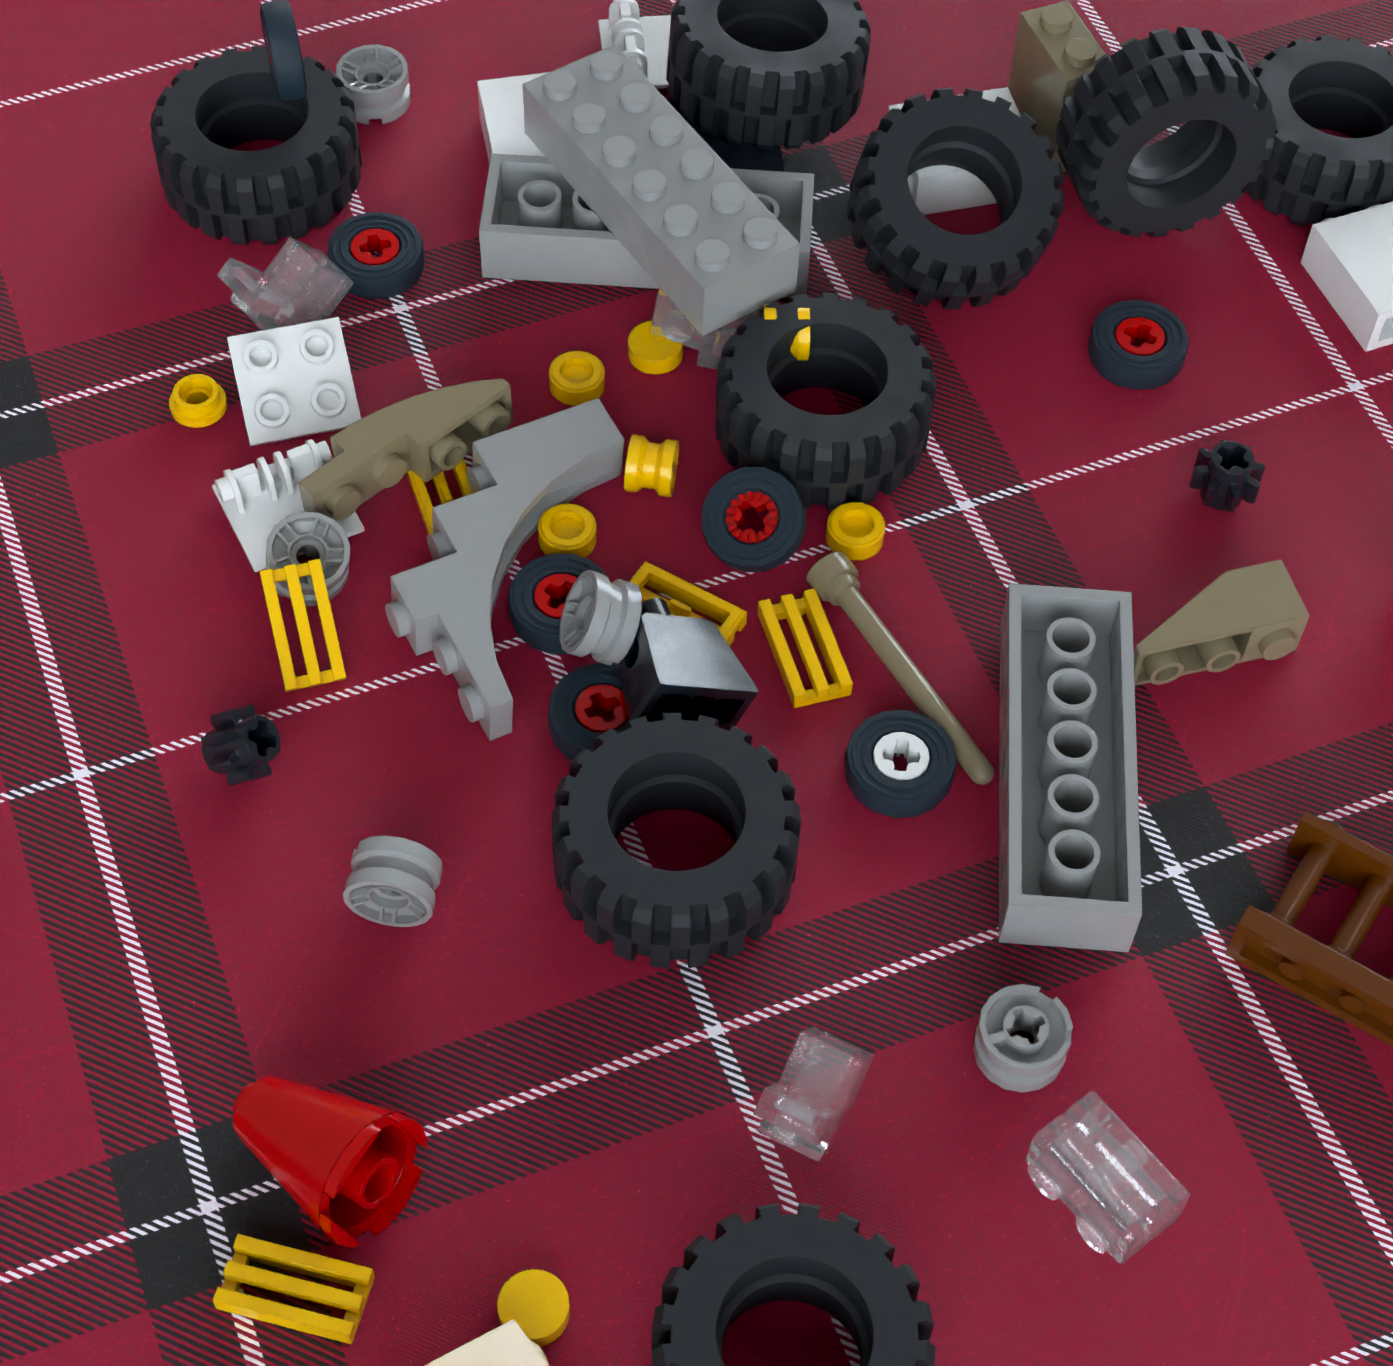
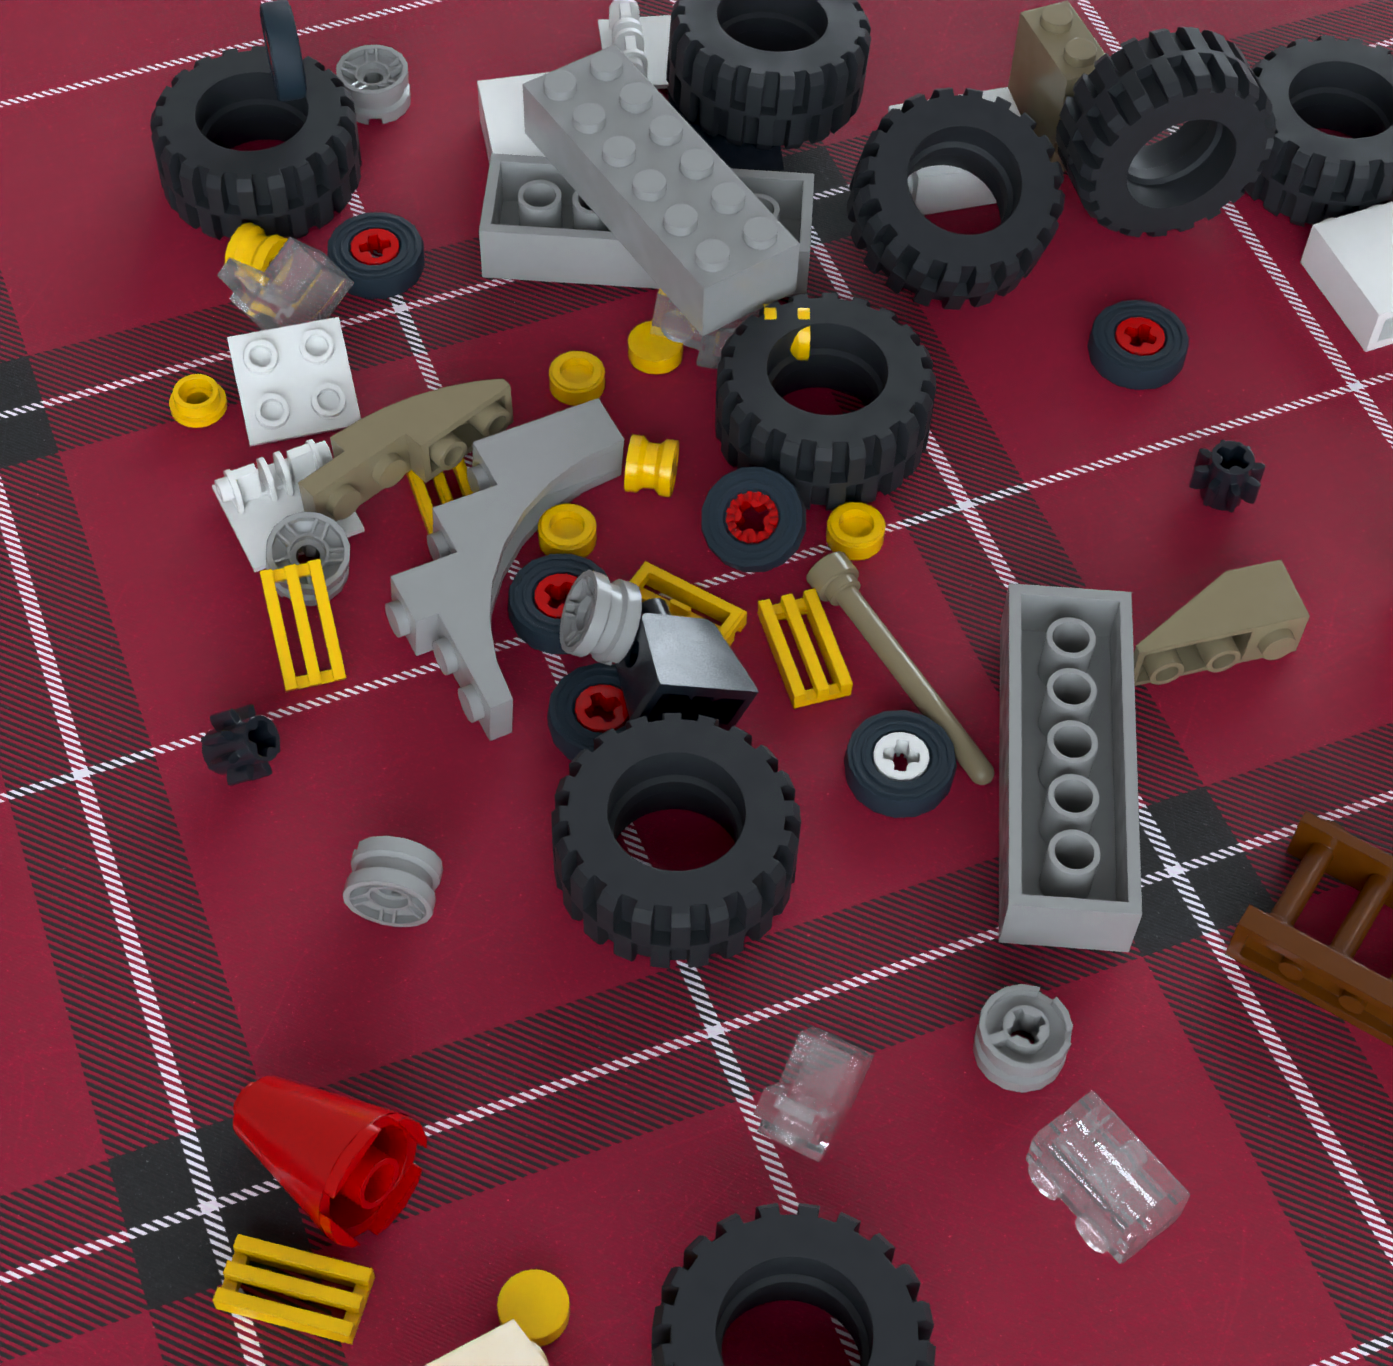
(253, 247): none -> yellow wheel

